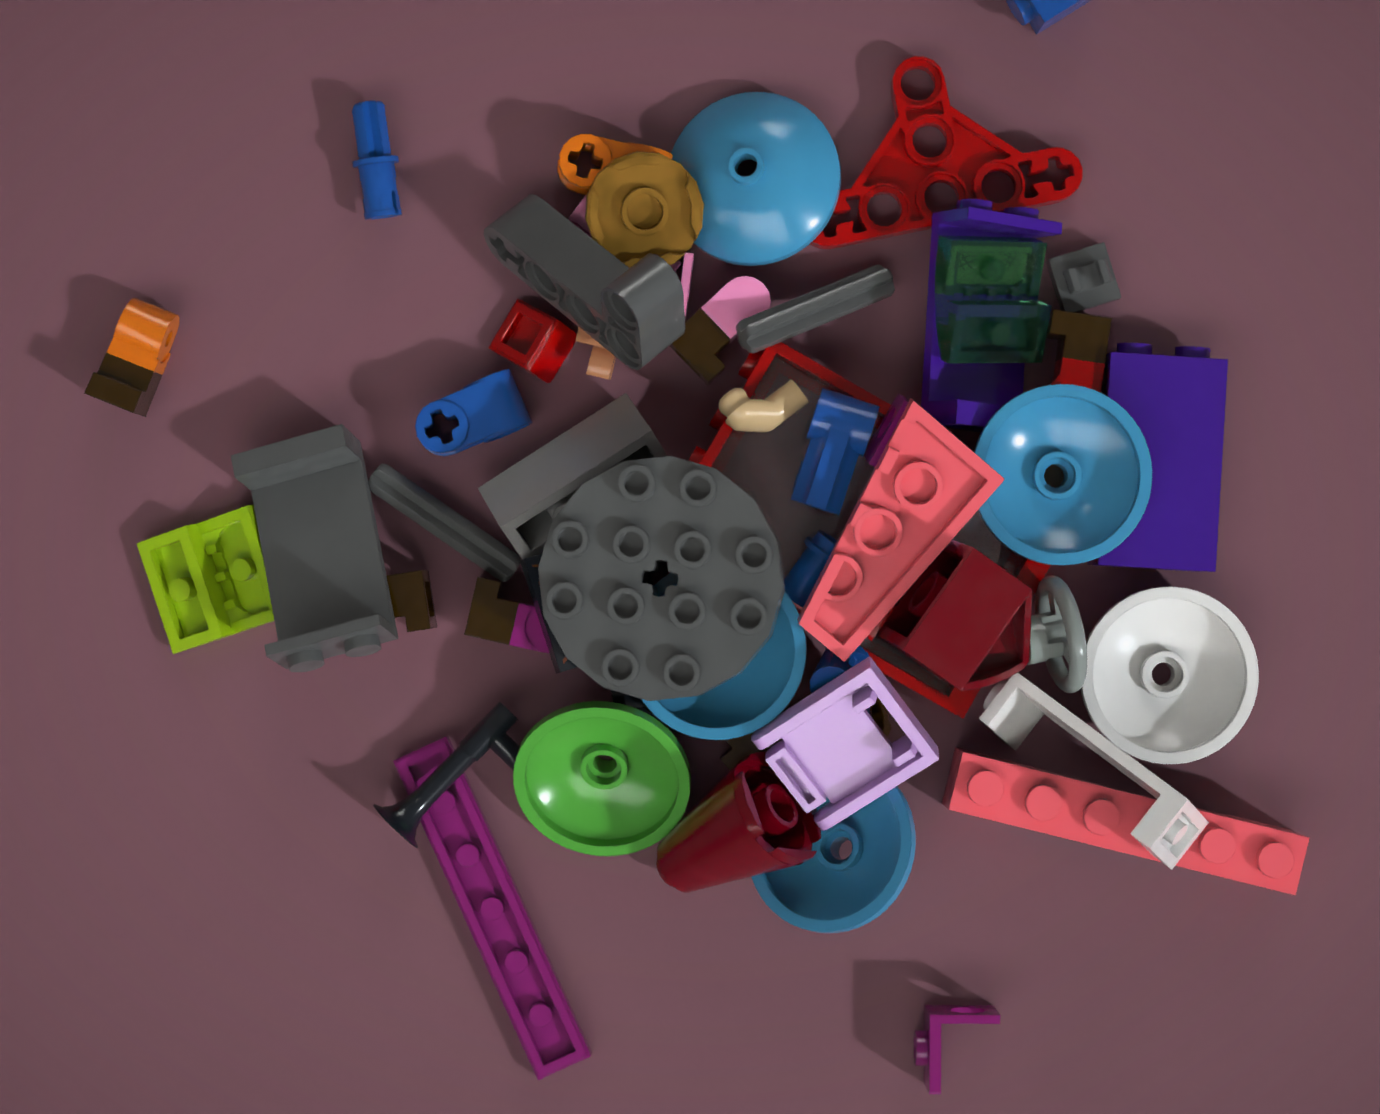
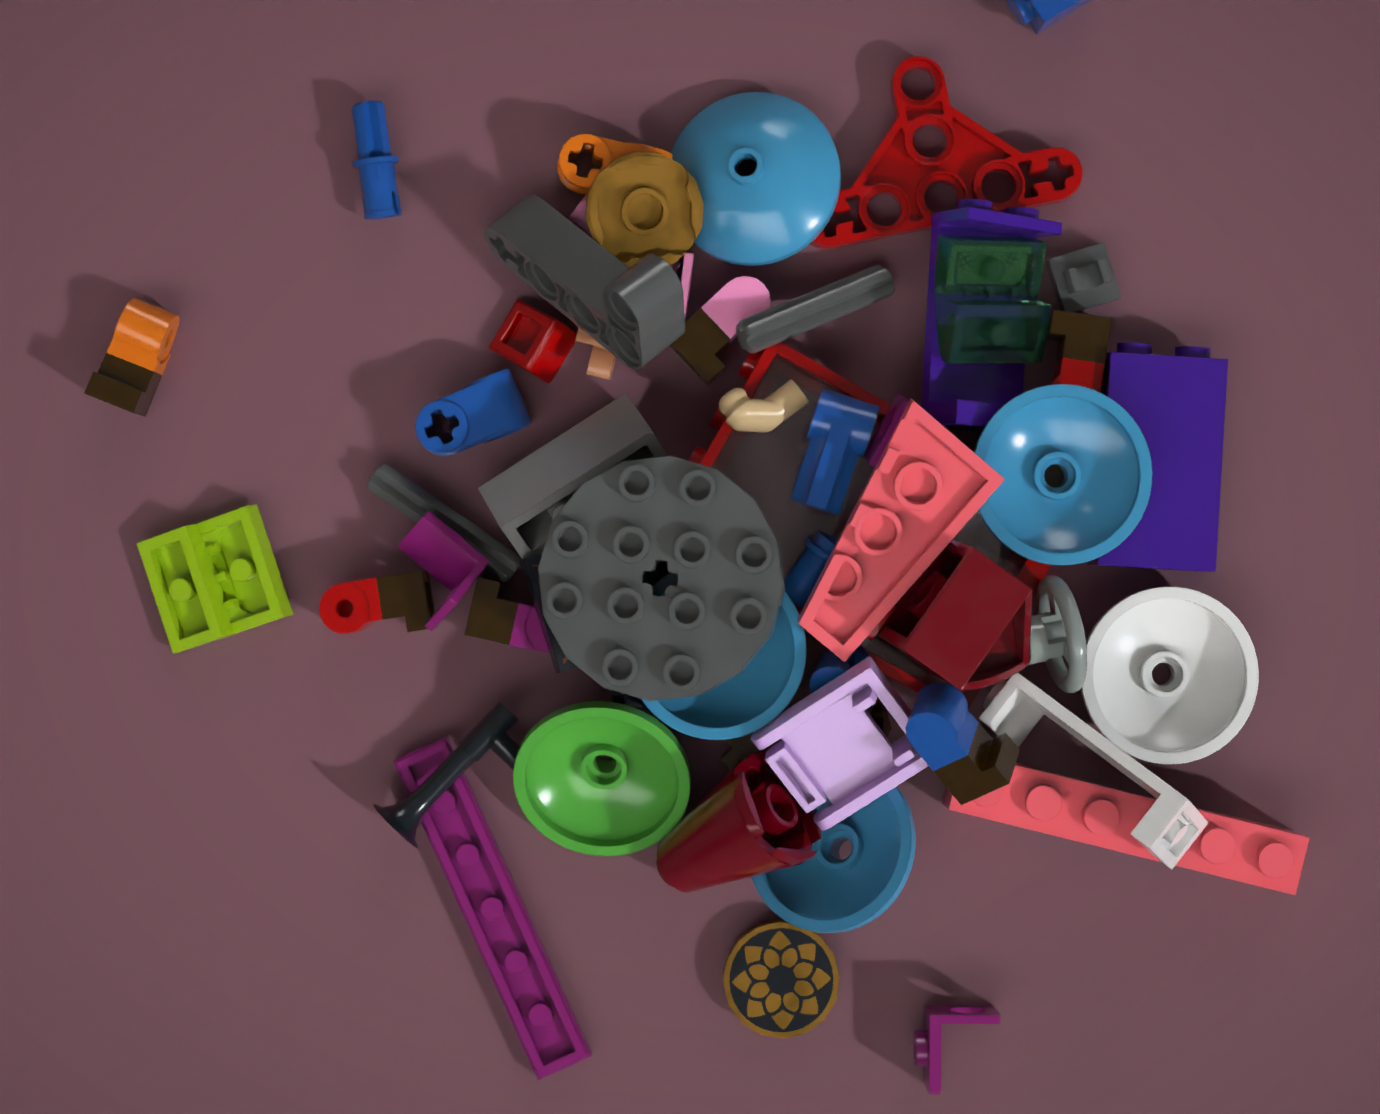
(319, 548): dark grey panel -> none
(444, 557): none -> magenta bracket
(780, 979): none -> tile
(958, 745): none -> leg

